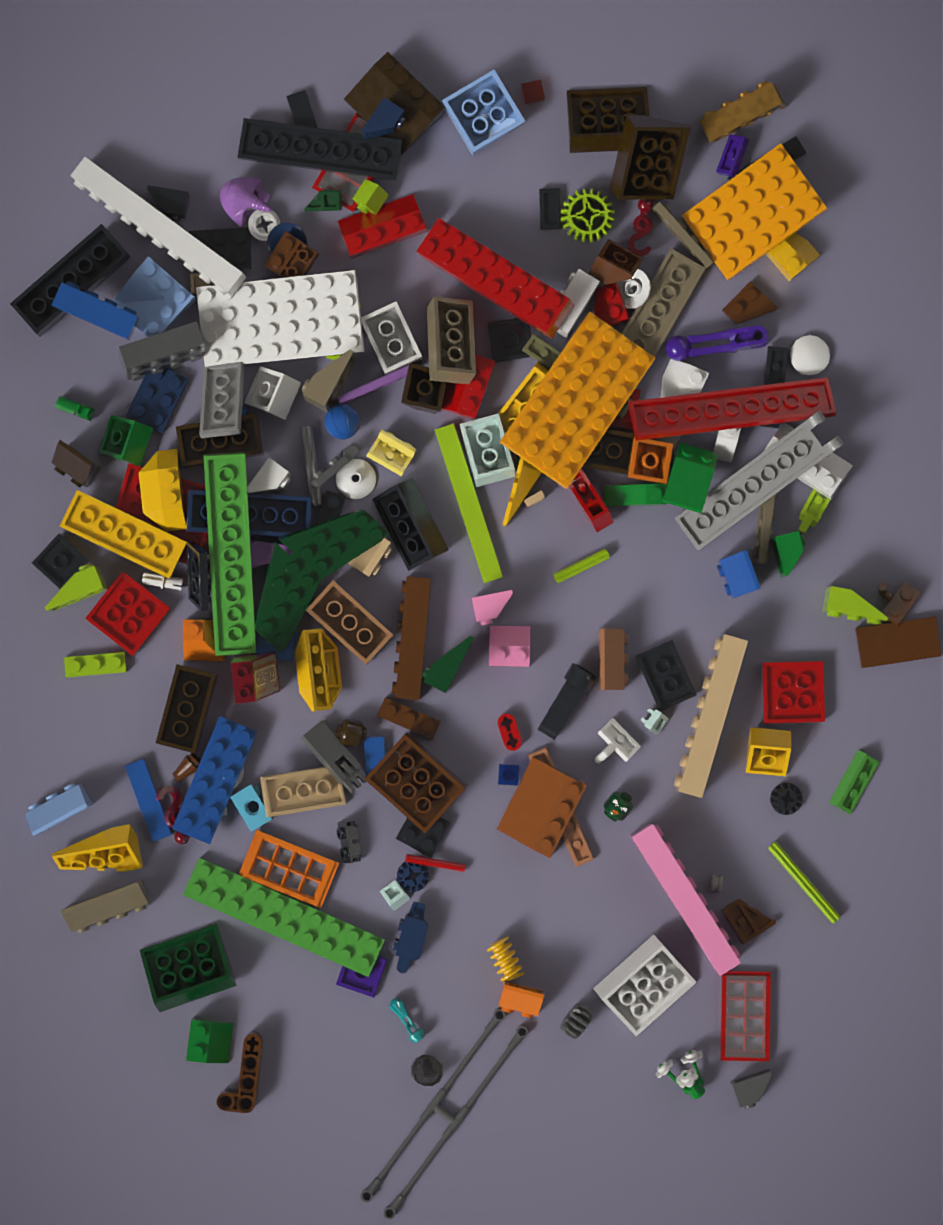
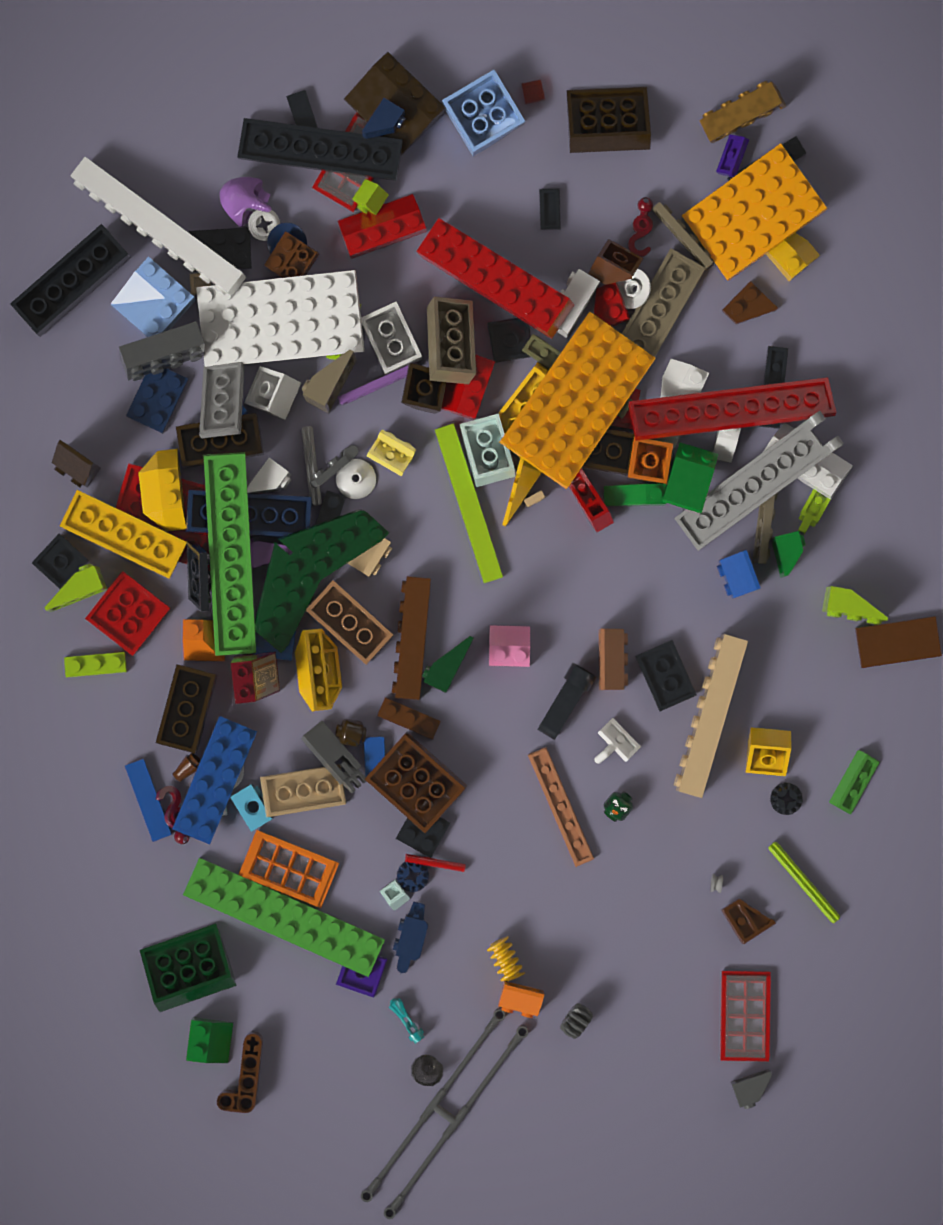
(57, 808): light blue slope -> none
(74, 408): green bar -> none
(95, 311): blue brick -> none
(105, 906): dark tan slope -> none
(111, 848): yellow wedge -> none
(125, 440): green slope -> none
(161, 581): white axle -> none
(171, 201): black slope -> none
(326, 201): dark green tile -> none
(342, 421): blue piece -> none
(349, 851): black hinge -> none
(410, 524): black slope -> none
(490, 606): bright pink slope -> none
(508, 774): clear blue plate -> none
(514, 730): red beam -> none
(541, 807): dark orange slope -> none
(578, 217): lime gear -> none
(581, 566): lime axle -> none
(644, 985): white slope -> none
(649, 158): dark brown slope -> none
(656, 721): light aqua tile -> none
(680, 348): dark purple piece -> none
(685, 899): bright pink brick -> none
(688, 1080): white plant -> none
(793, 692): red plate -> none
(809, 355): white dish -> none
(899, 603): reddish brown plate -> none

